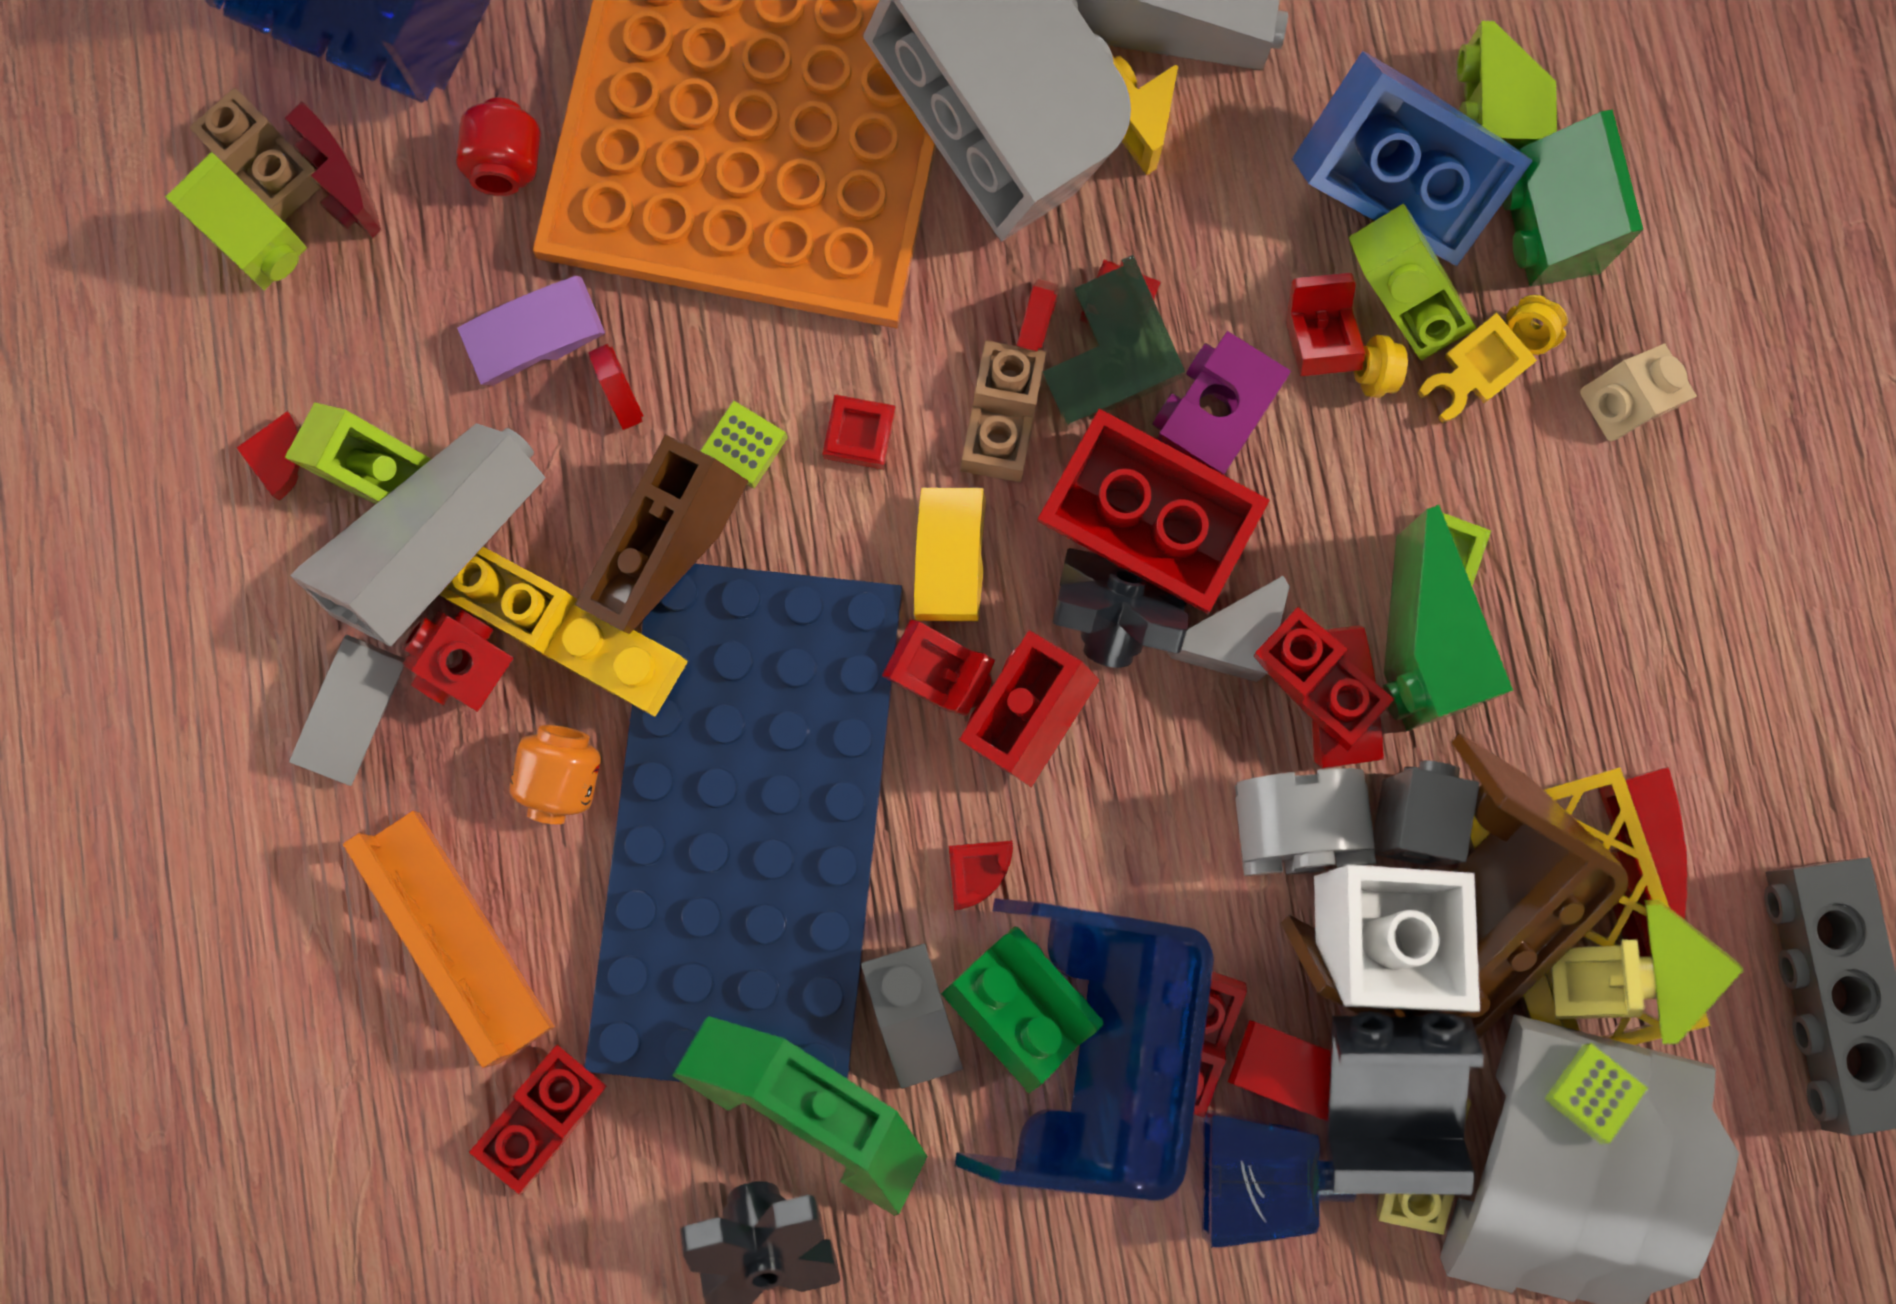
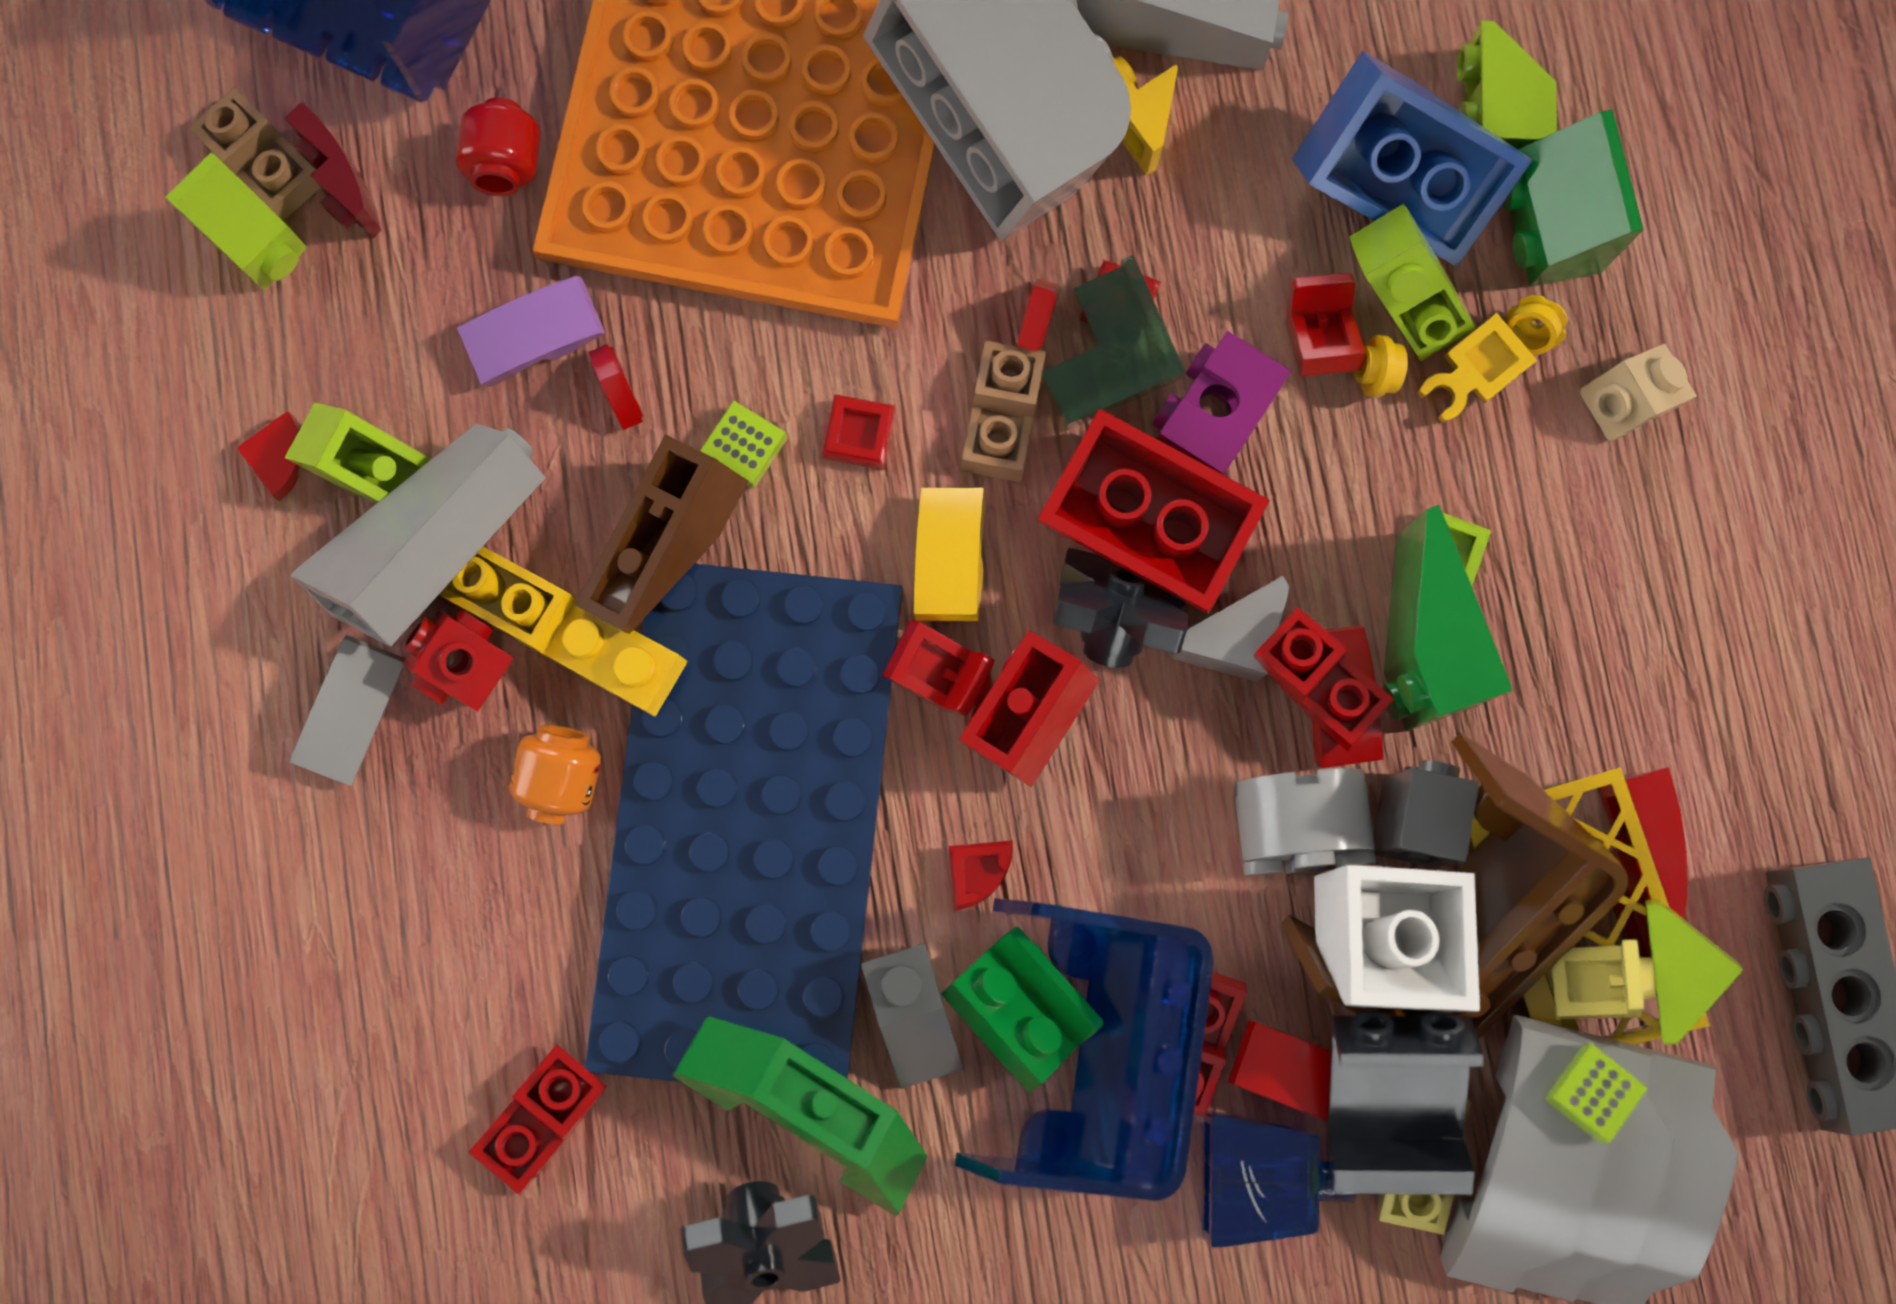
(450, 939): orange fence -> none

